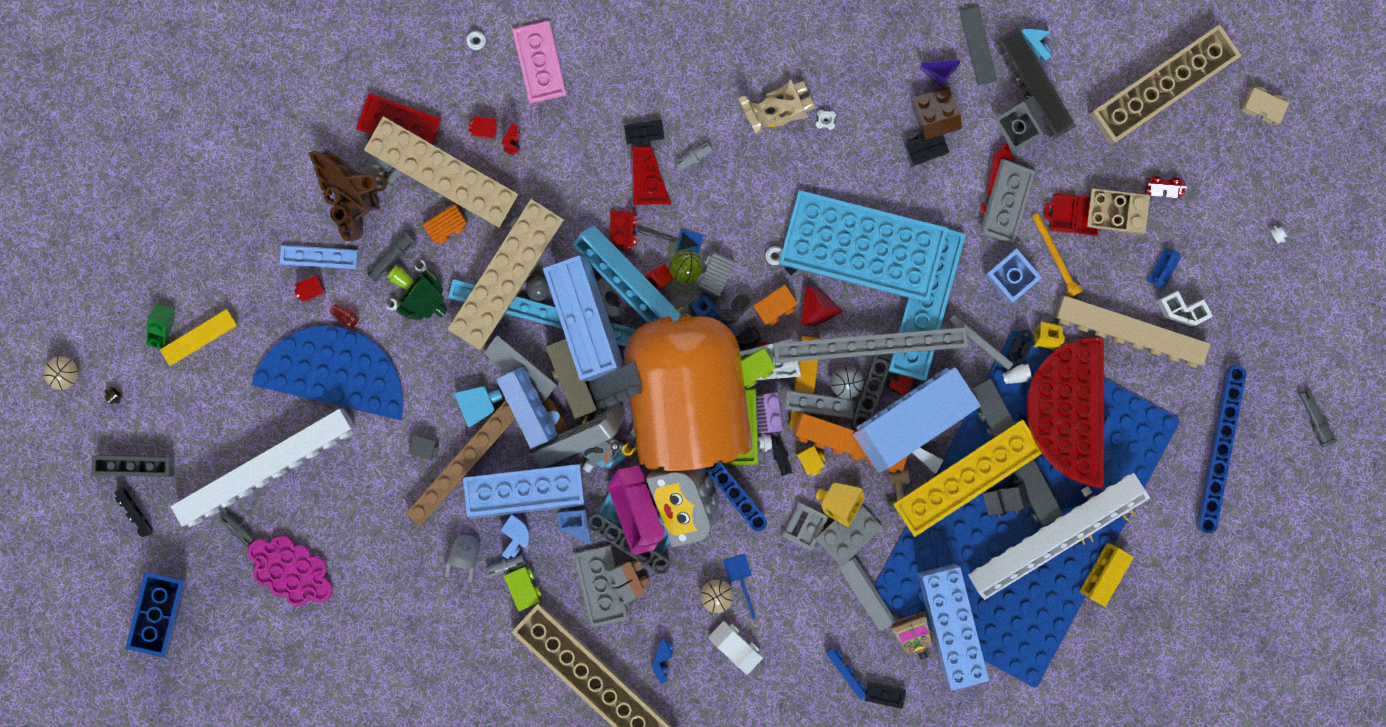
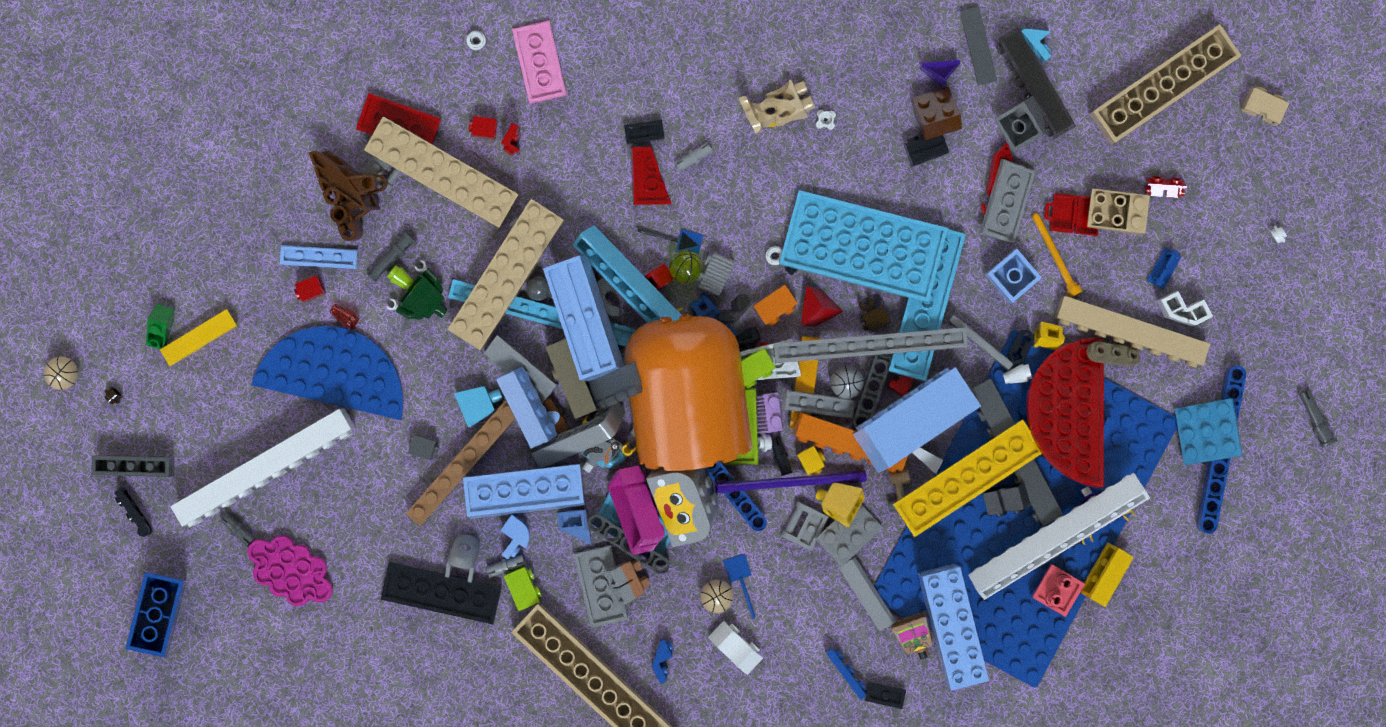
(441, 594): none -> black plate
(445, 224): orange brick -> none
(622, 229): red bracket -> none
(732, 486): none -> dark purple piece
(874, 318): none -> dark brown brick
(1058, 590): none -> coral plate
(1107, 355): none -> dark tan plate
(1208, 432): none -> dark azure plate

